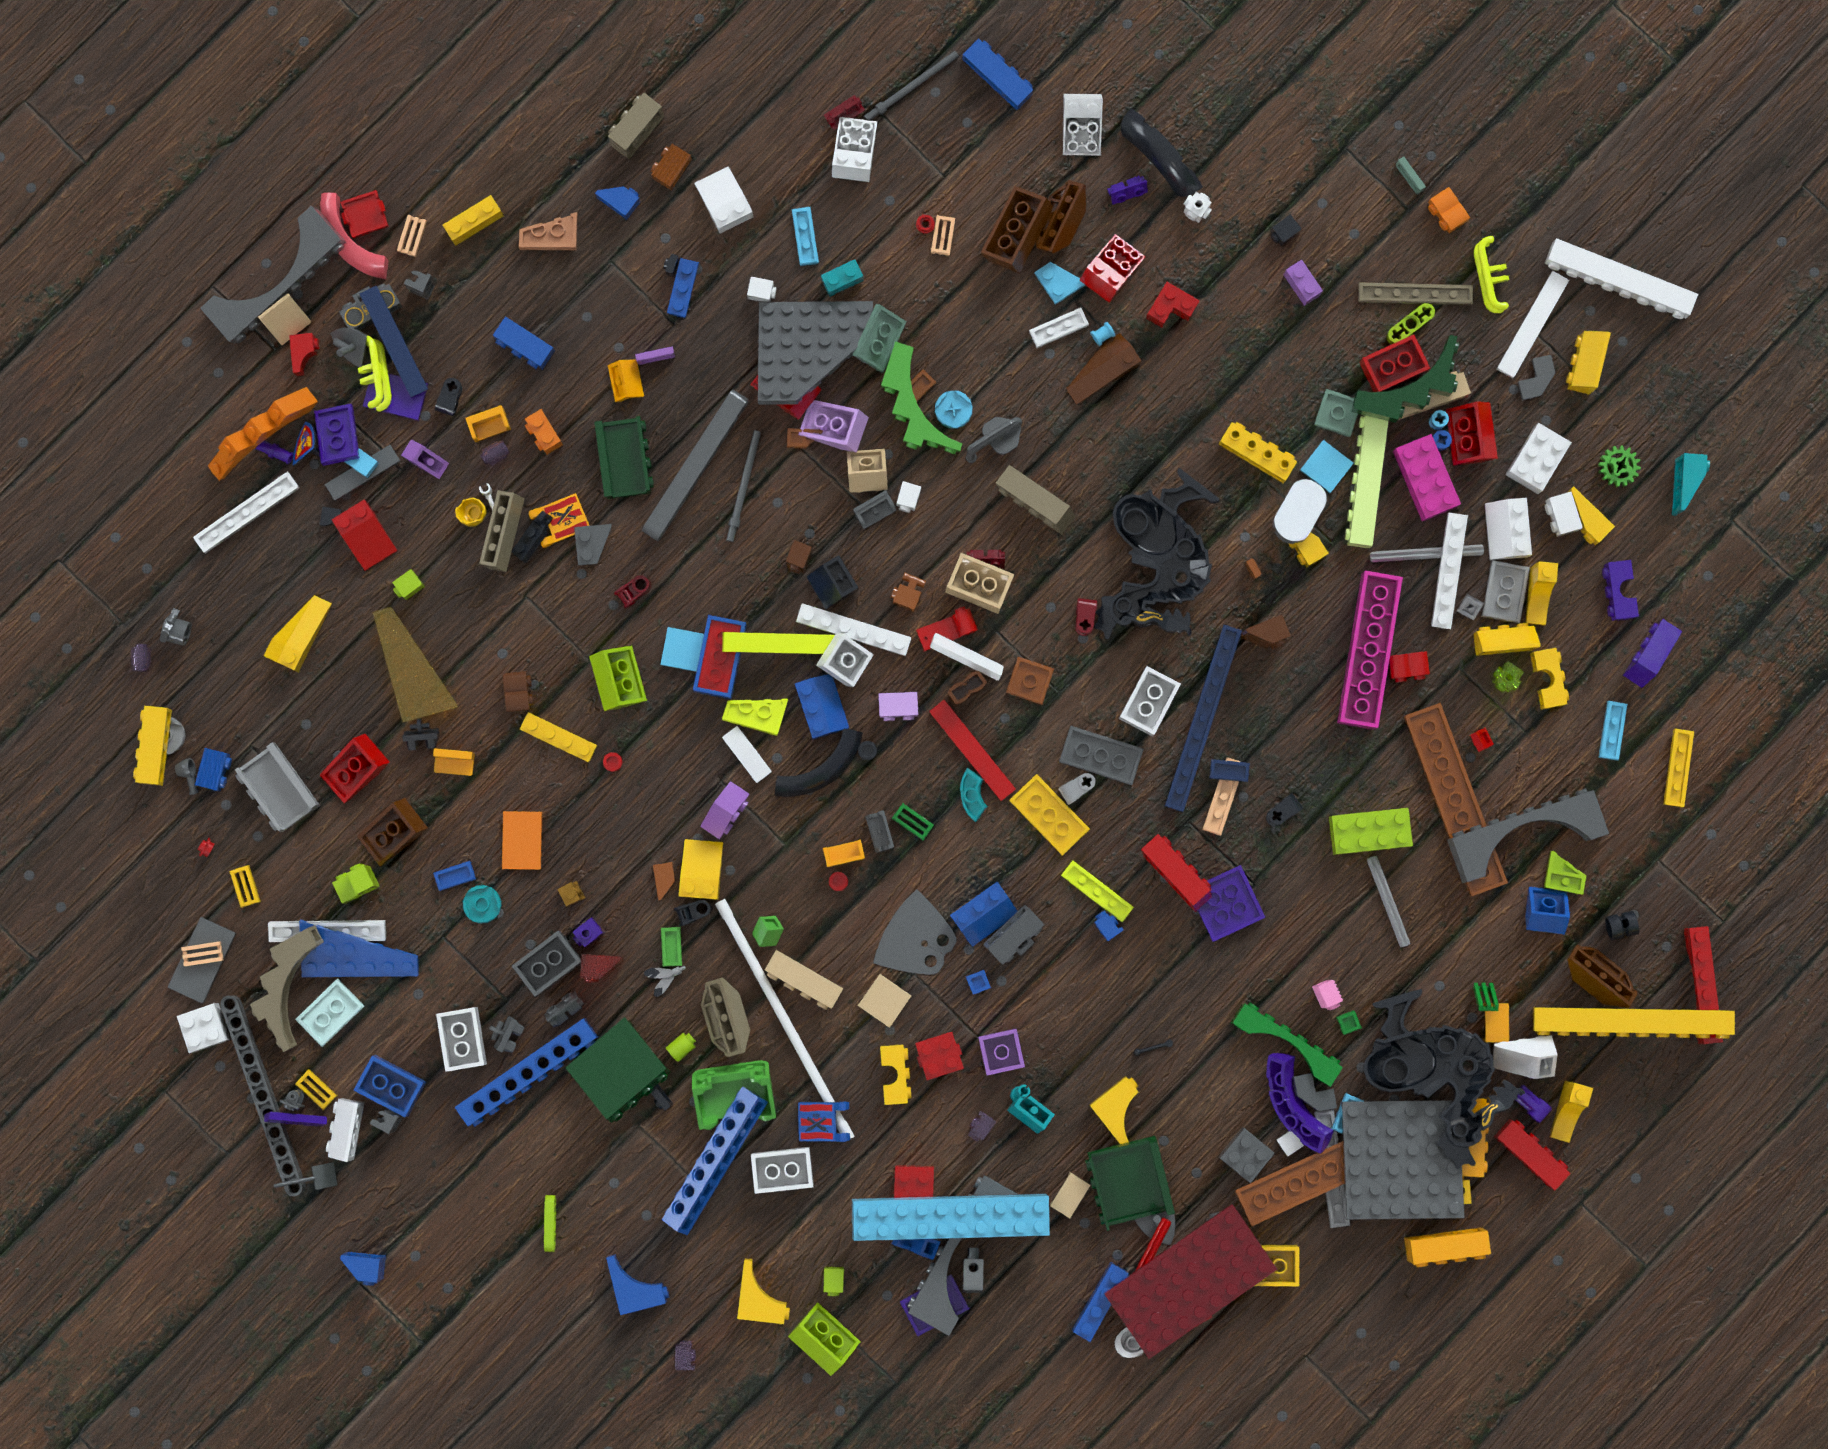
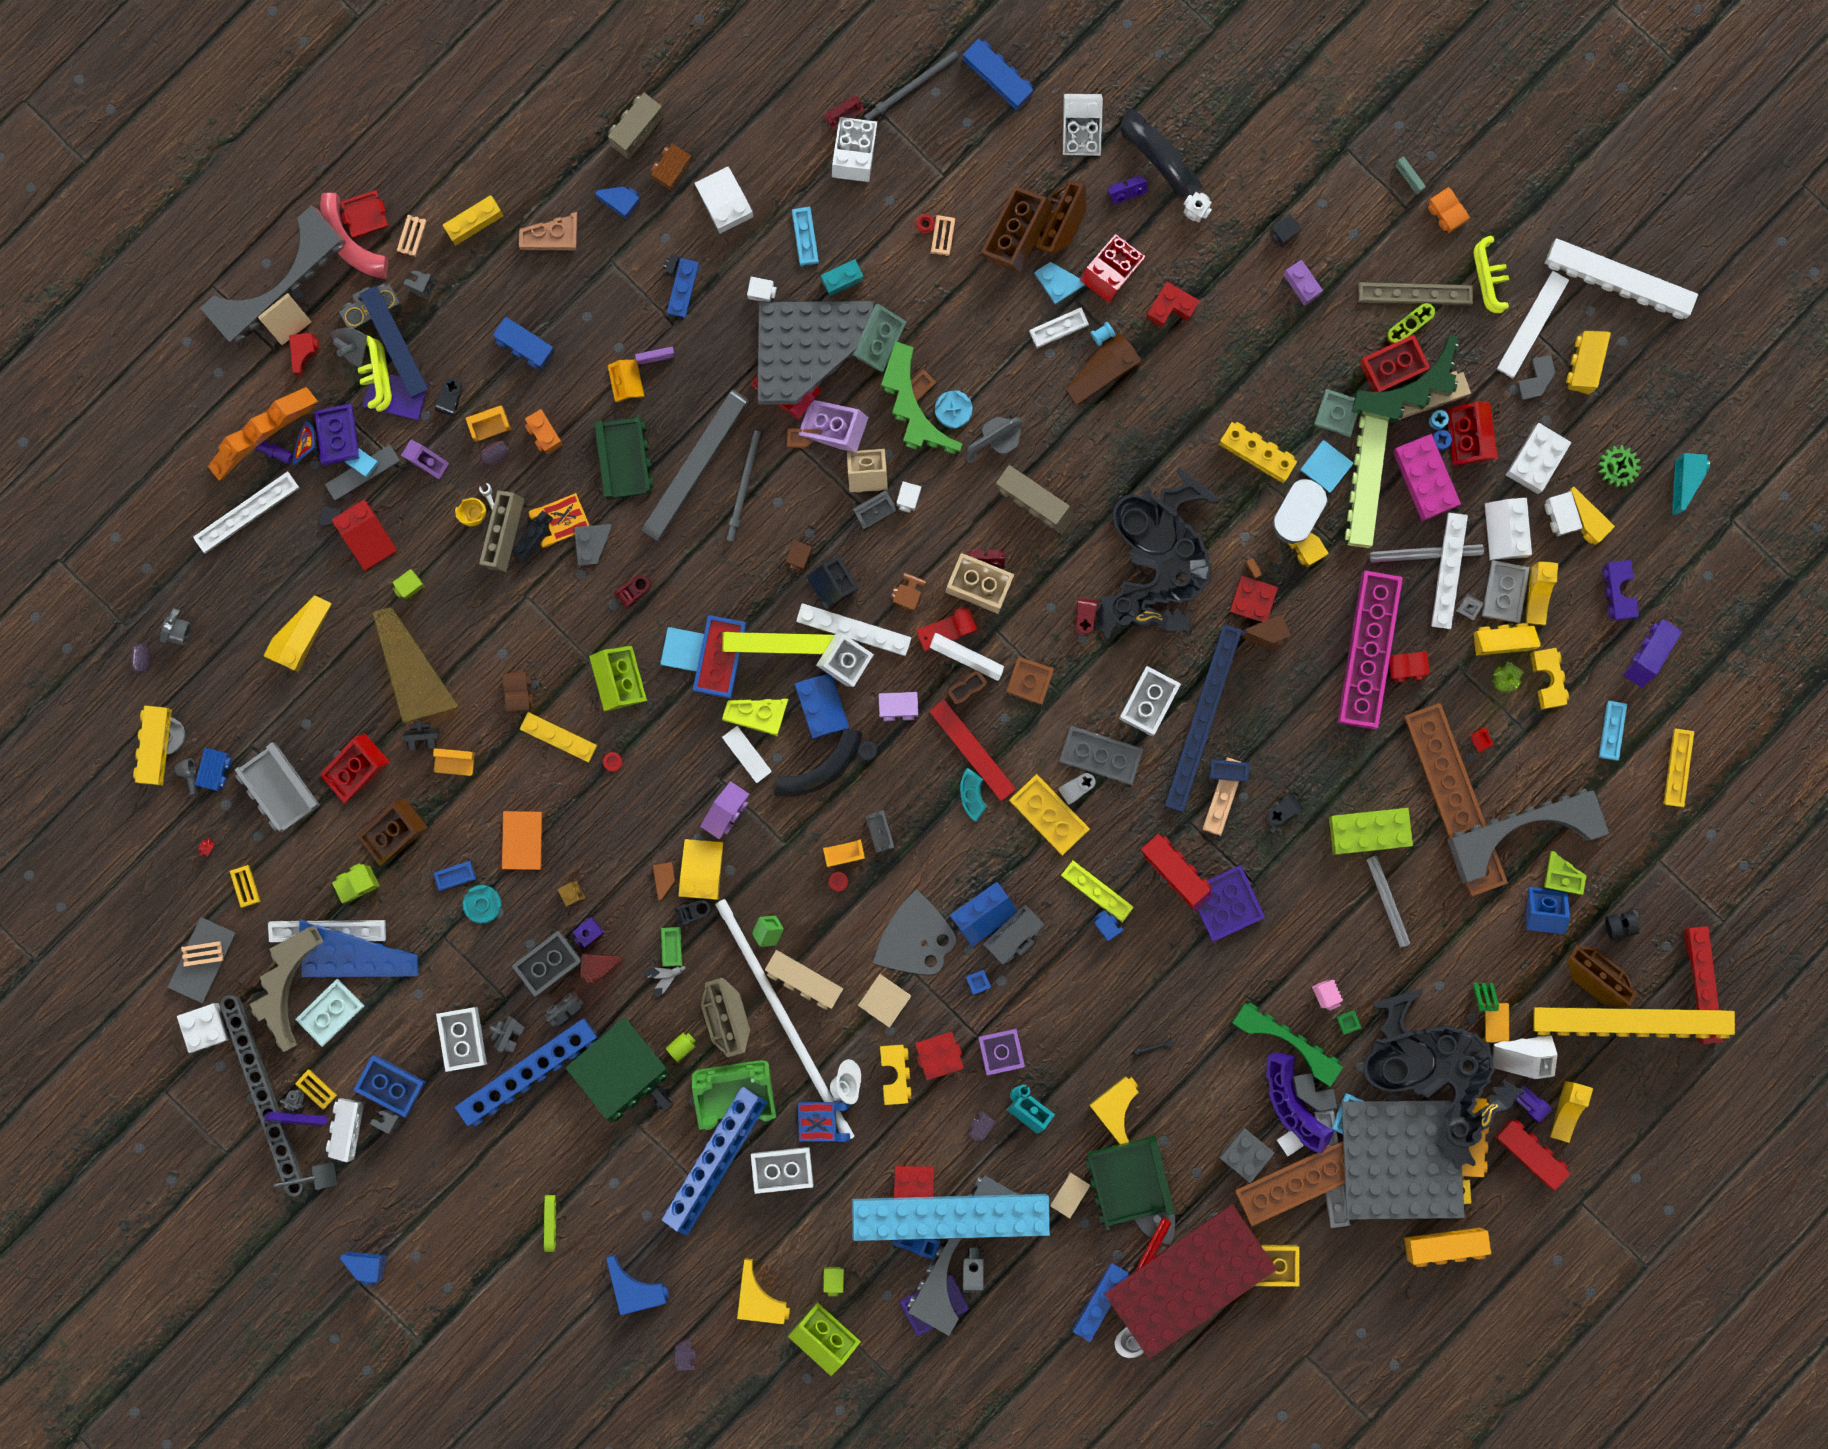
(846, 1083): none -> white piece
(899, 812): green tile -> none
(1253, 599): none -> red plate

